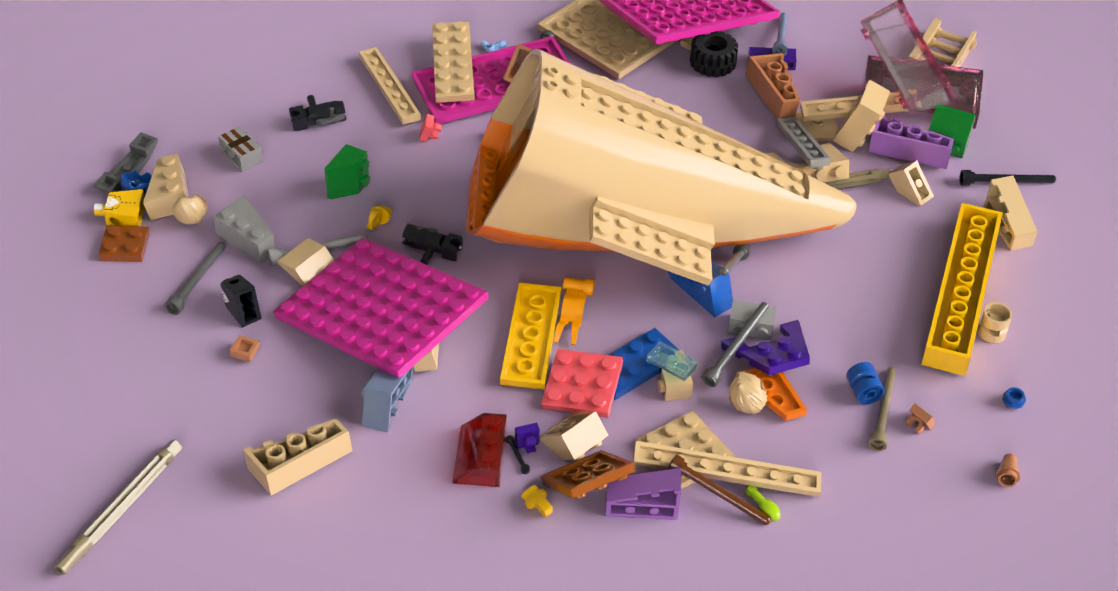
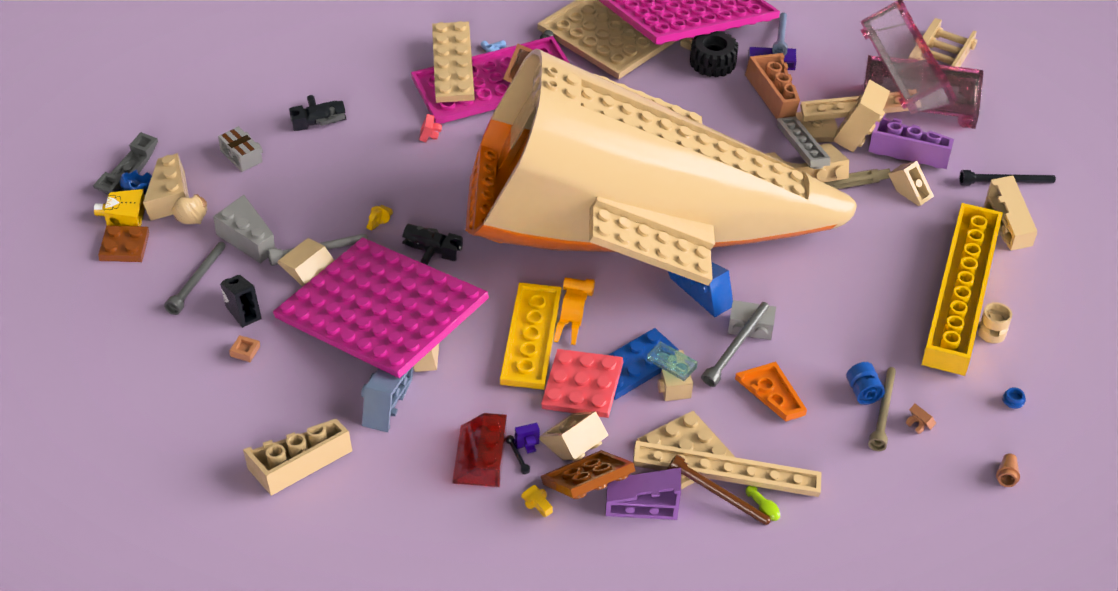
(117, 507): piece -> none
(347, 172): green slope -> none
(389, 86): tan plate -> none
(740, 253): dark grey piece -> none
(747, 393): tan hair -> none
(776, 355): dark purple wing -> none
(953, 124): green slope -> none

